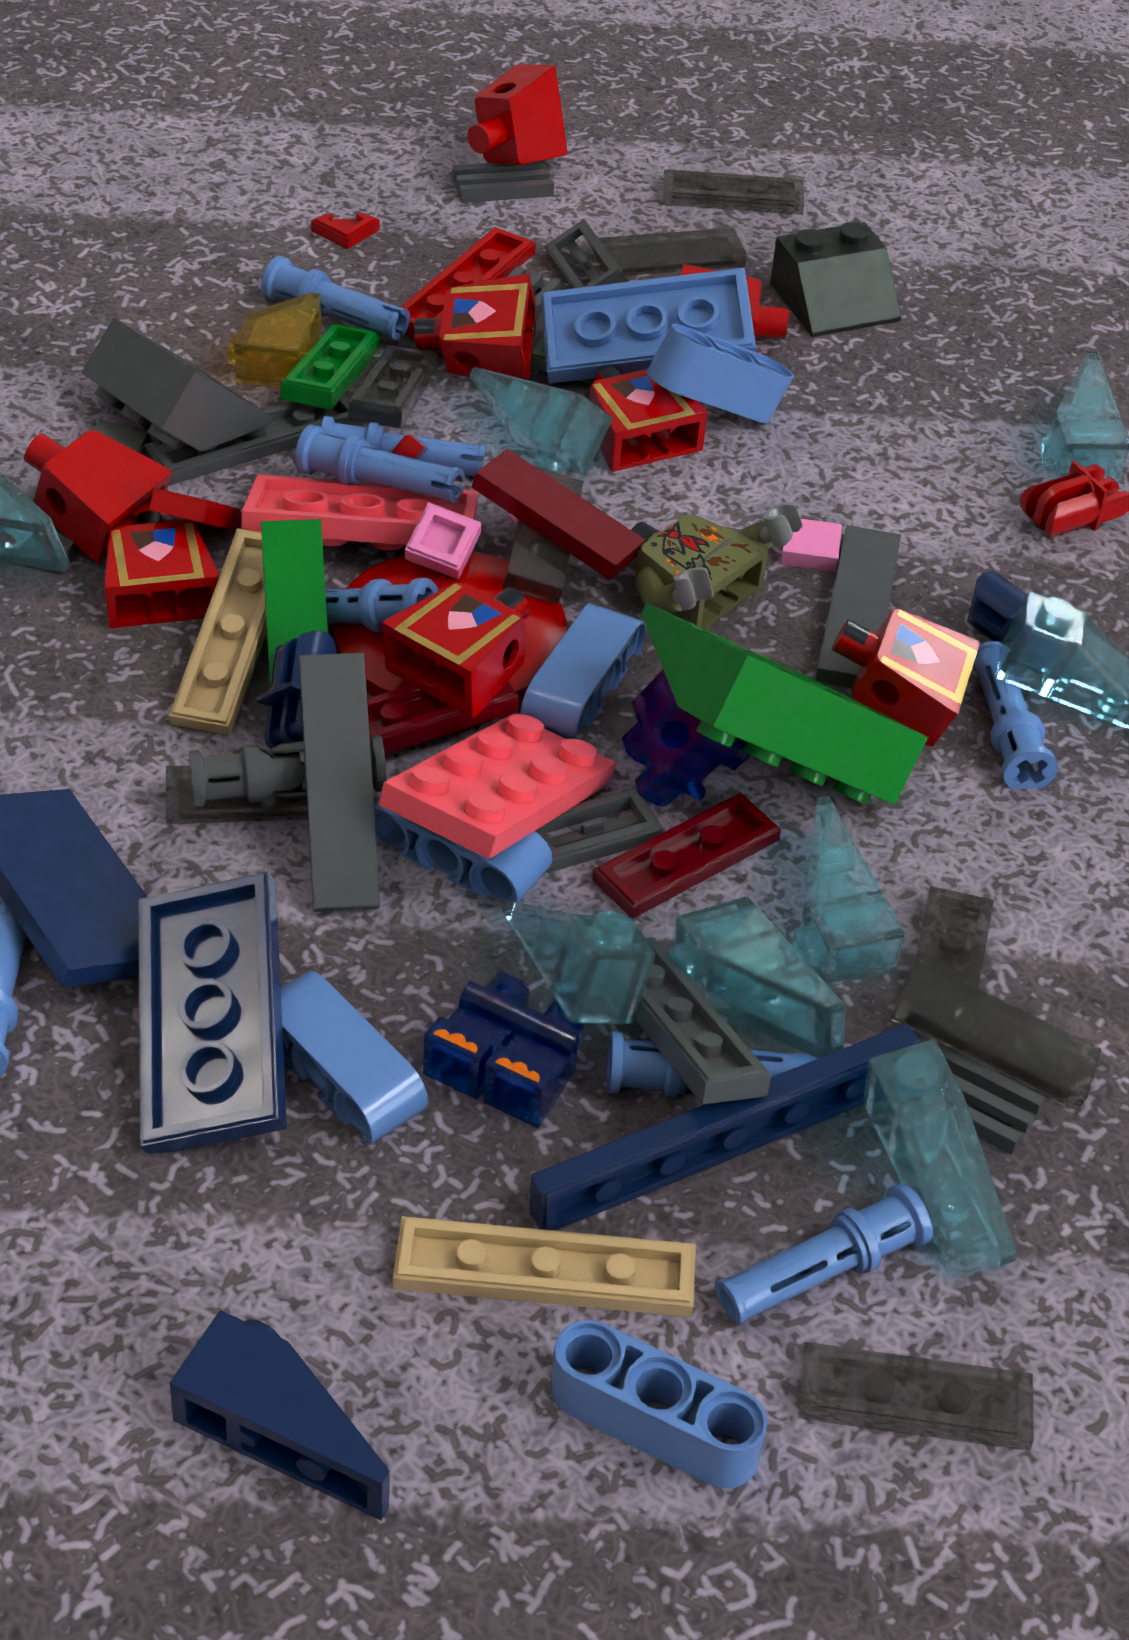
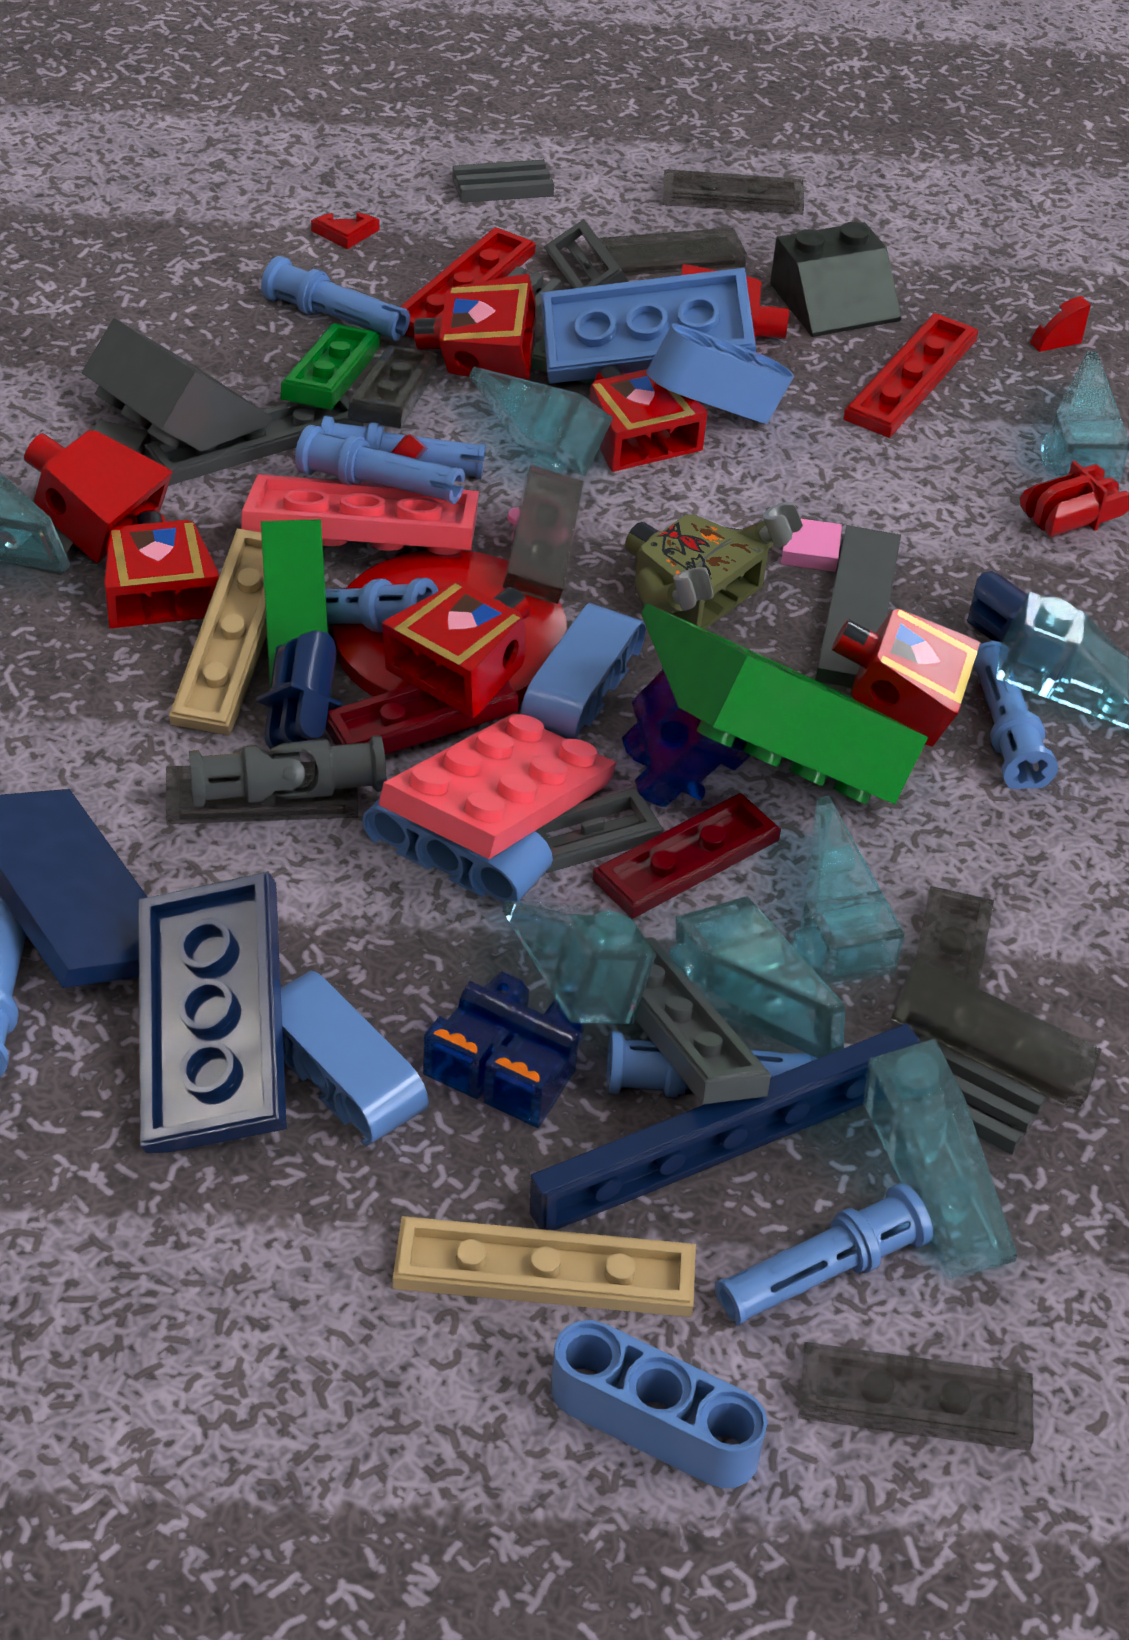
(195, 509): red tile -> none
(266, 1403): dark blue slope -> none
(275, 340): clear yellow slope -> none
(339, 782): dark grey tile -> none
(443, 540): bright pink tile -> none
(520, 117): red torso -> none
(558, 513): dark red tile -> none
(910, 375): none -> red tile
(1065, 327): none -> red tile

